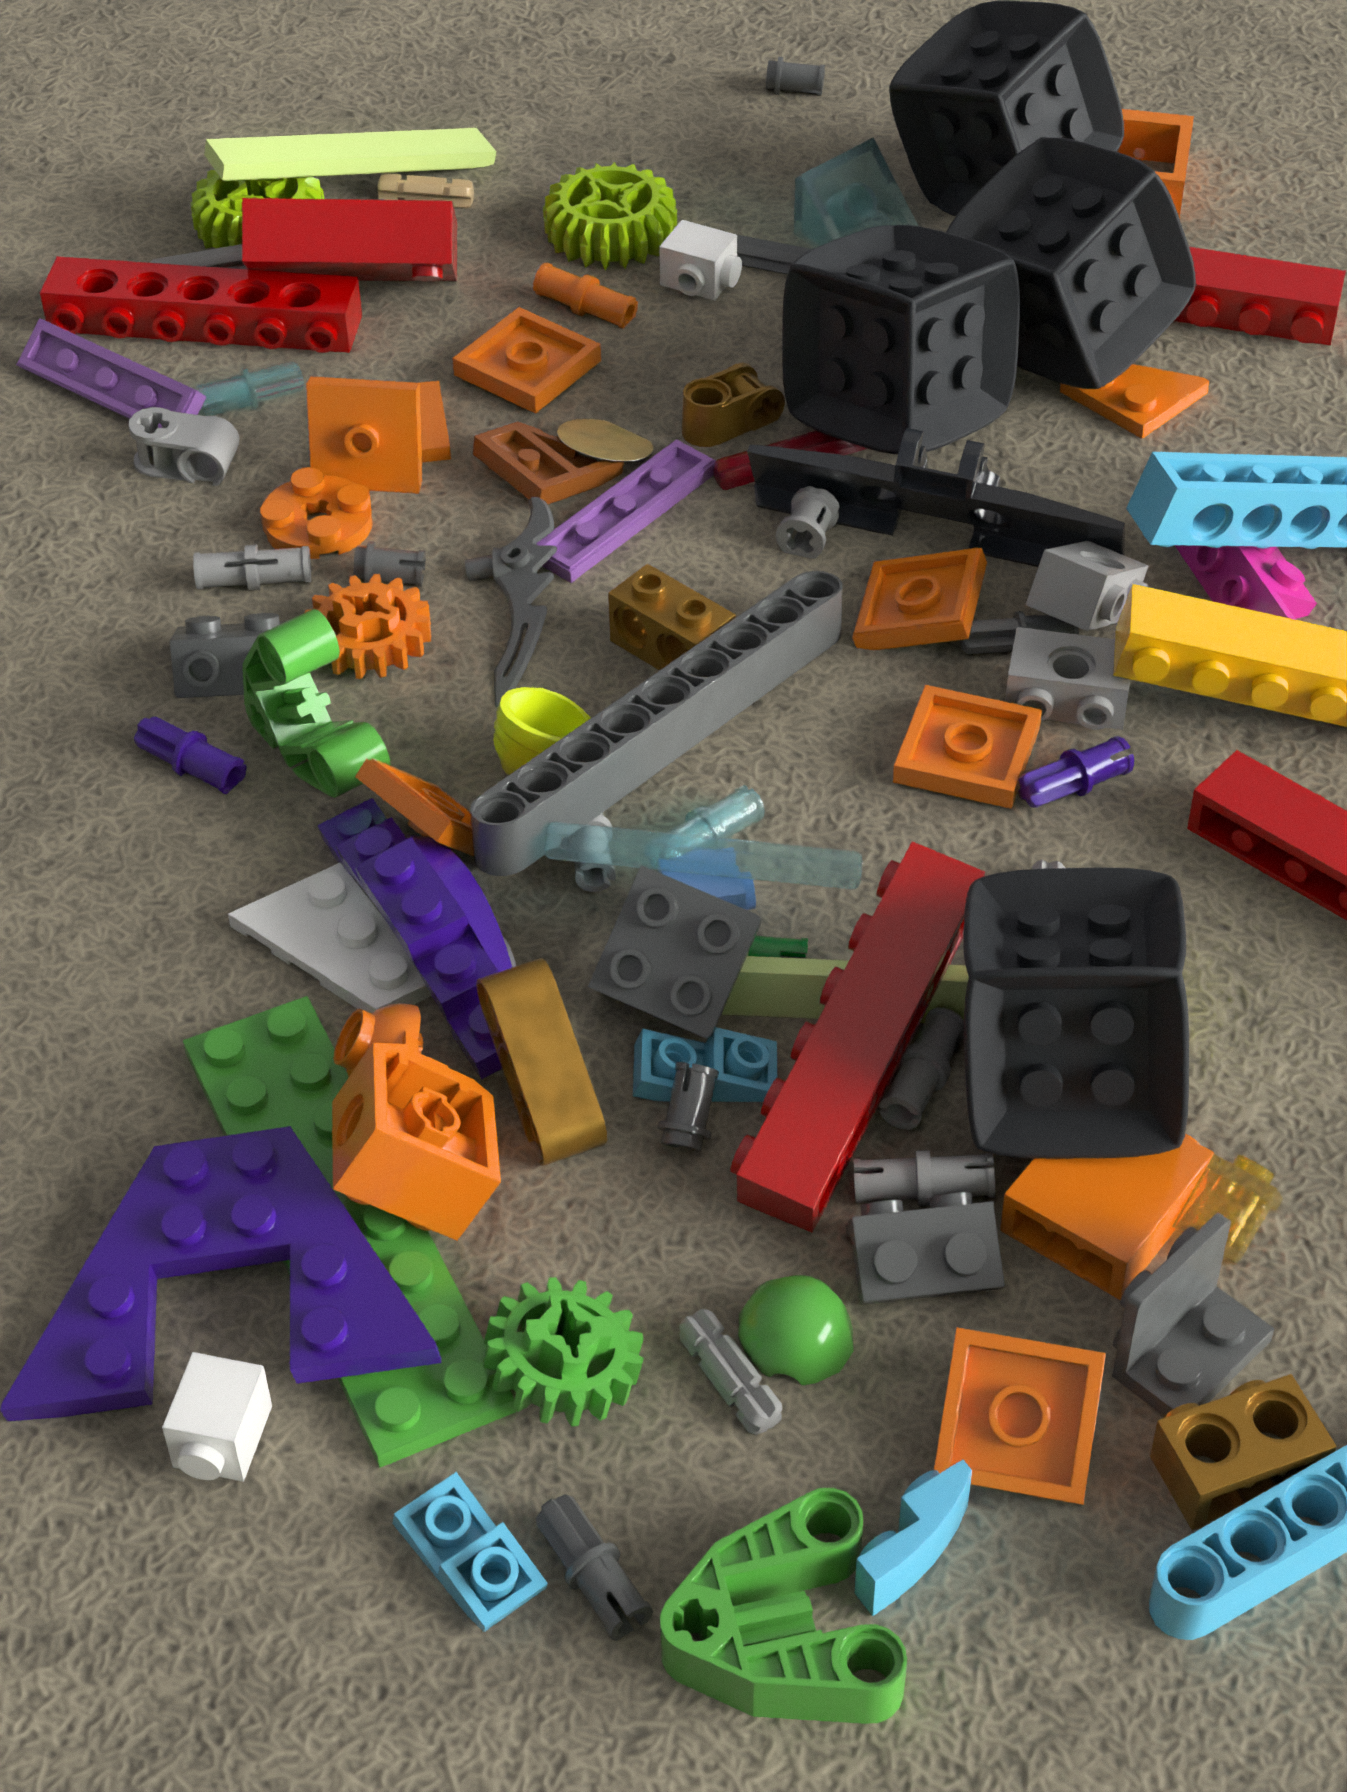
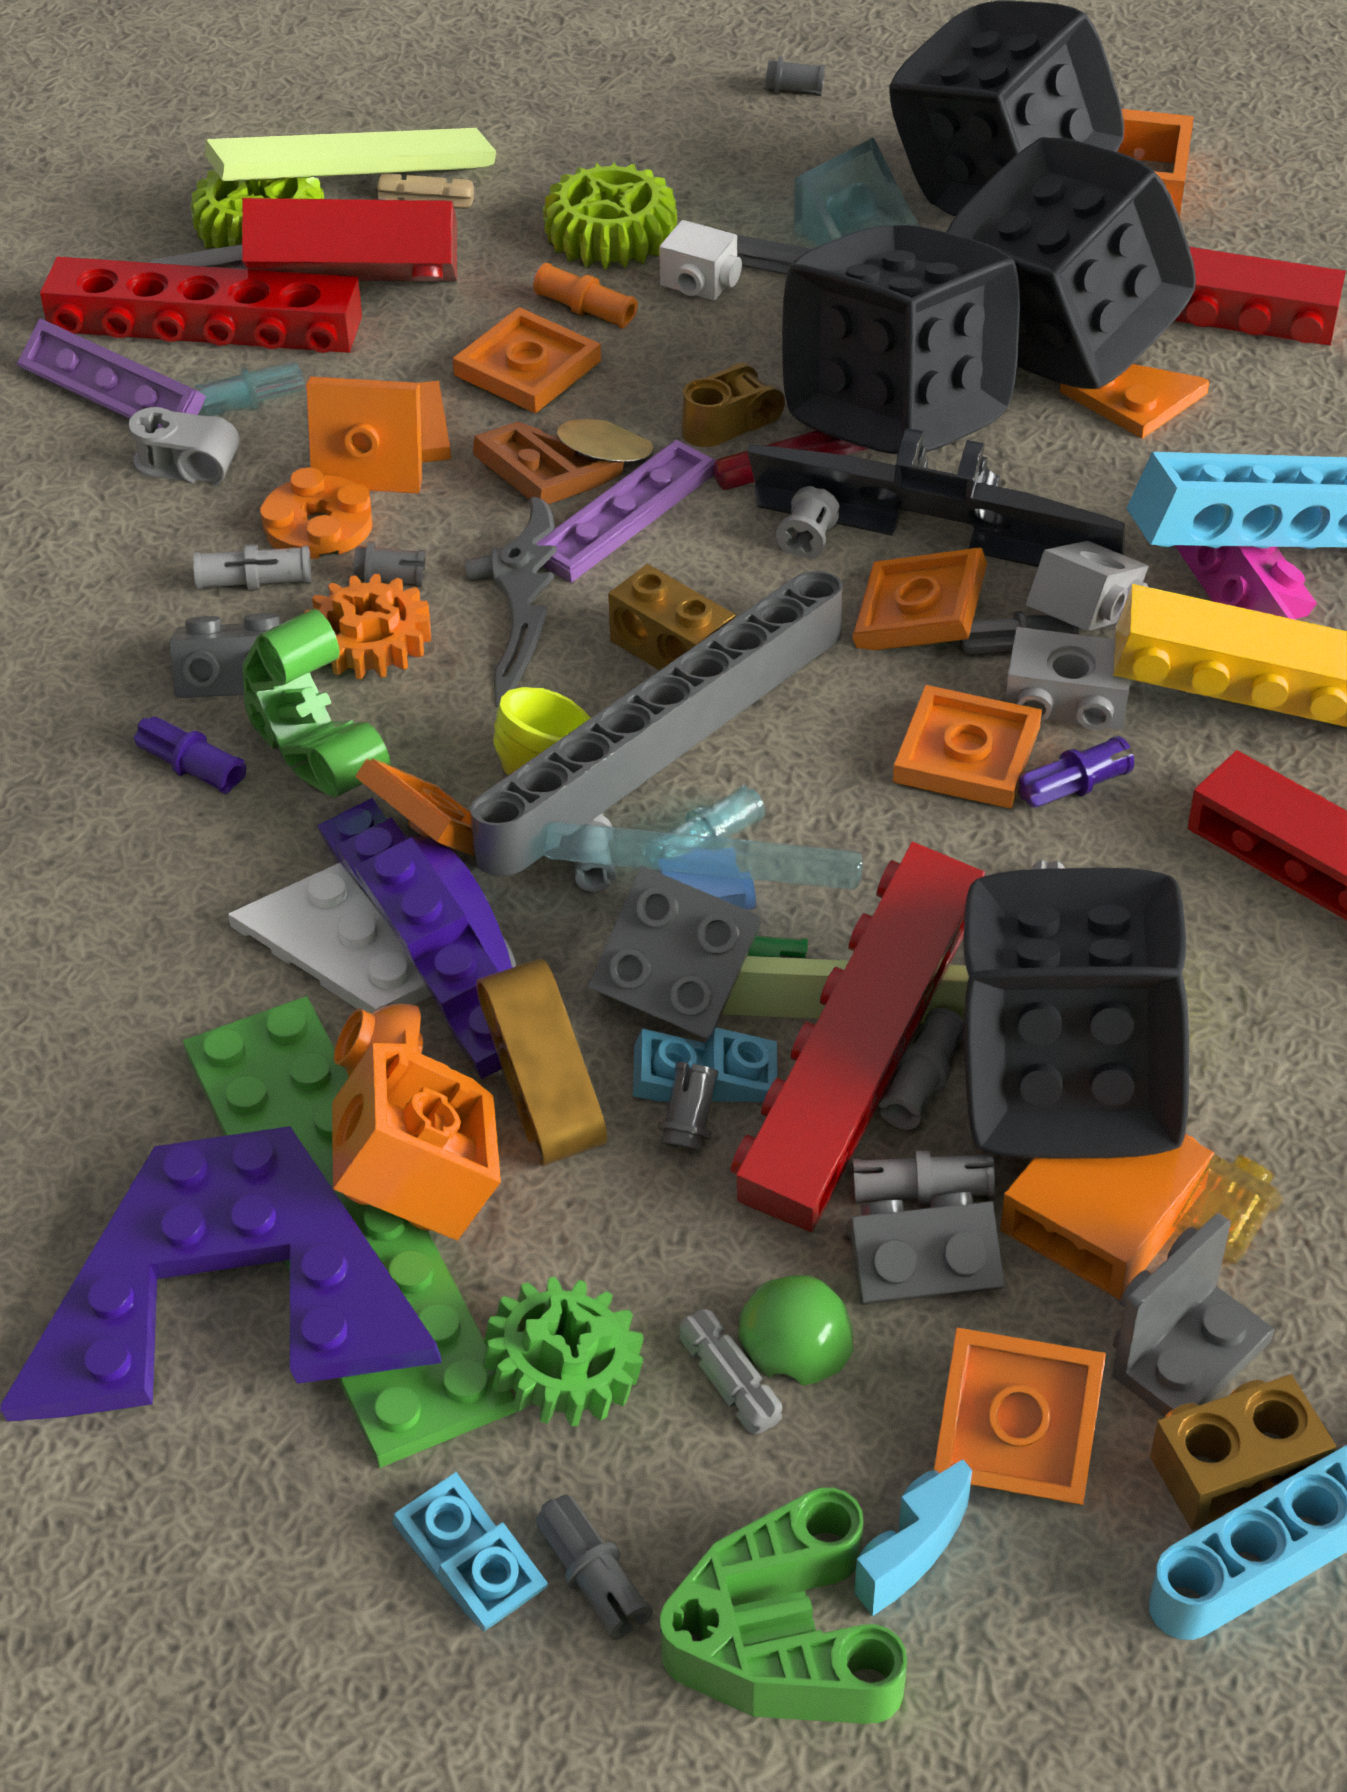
(217, 1417): white brick -> none

